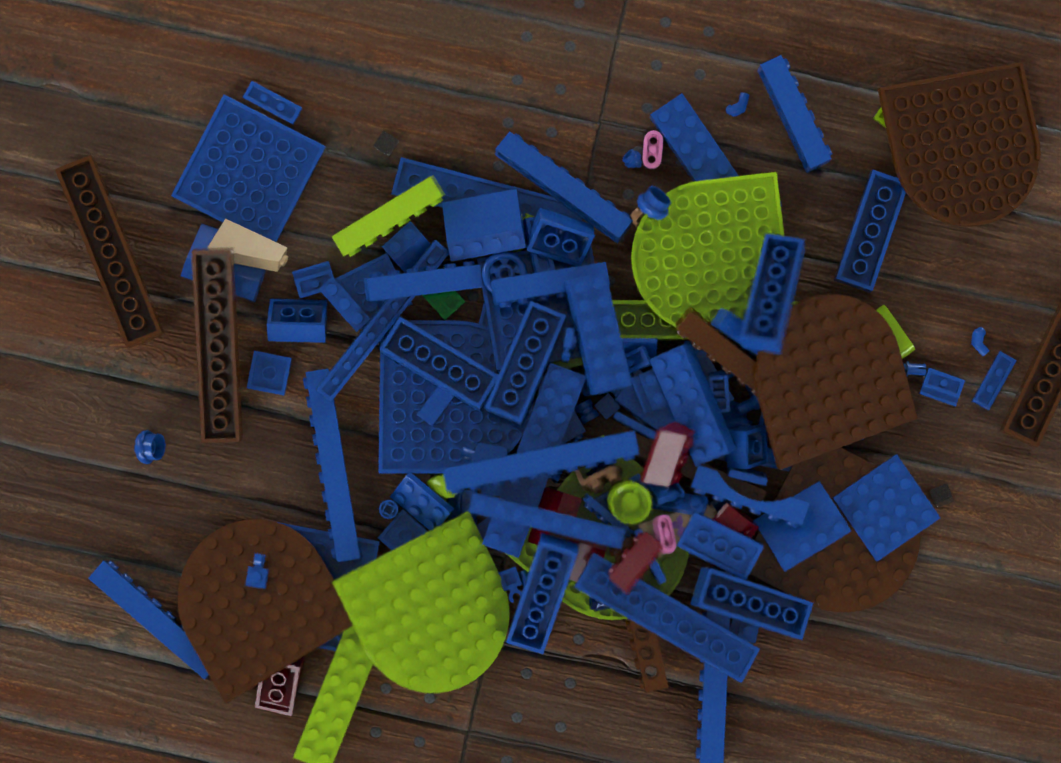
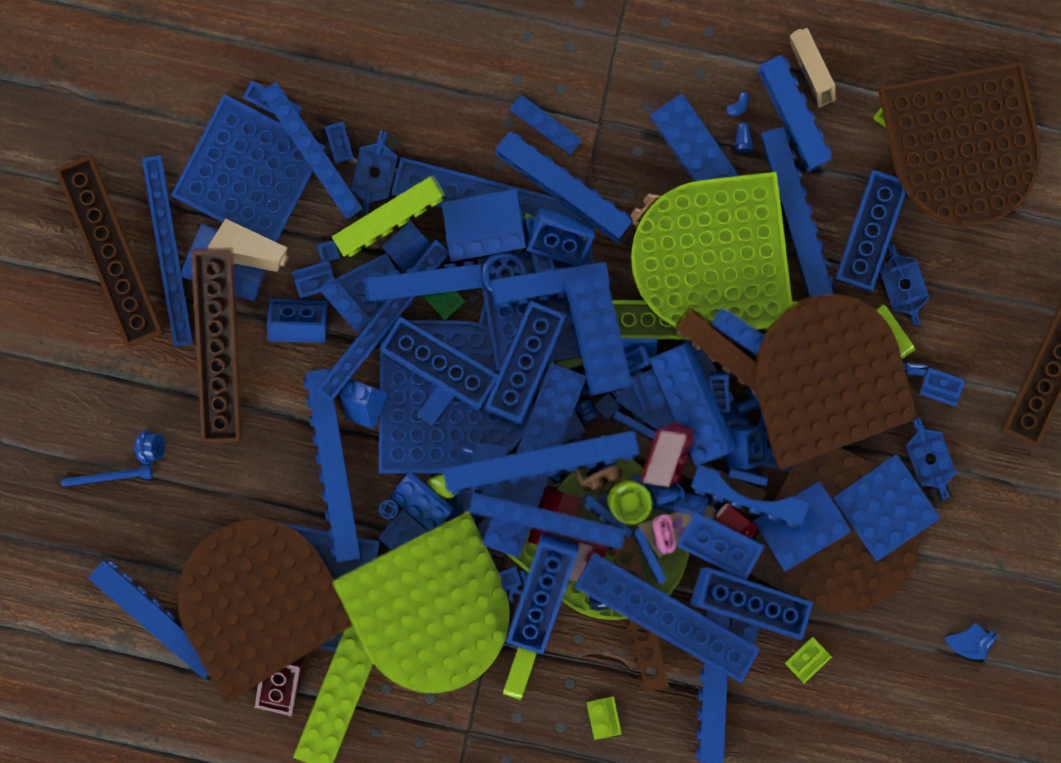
(144, 471): none -> blue piece
(167, 251): none -> blue plate
(257, 575): blue plate -> none
(269, 373): blue plate -> none
(312, 151): none -> blue brick
(328, 251): none -> blue tile
(339, 142): none -> blue plate
(362, 403): none -> blue slope
(366, 186): none -> blue plate
(519, 673): none -> lime beam
(545, 125): none -> blue plate
(569, 343): blue plate -> none
(604, 718): none -> lime plate
(632, 159): blue plate -> none
(635, 561): dark red slope -> none
(652, 150): bright pink plate -> none
(654, 203): blue piece -> none
(743, 138): none -> blue cone
(773, 293): blue brick -> none
(797, 213): none -> blue brick
(808, 660): none -> lime plate
(813, 67): none -> tan slope
(902, 300): none -> blue plate
(925, 443): none -> blue plate
(972, 642): none -> blue arm
(977, 341): blue arm -> none
(994, 380): blue tile -> none

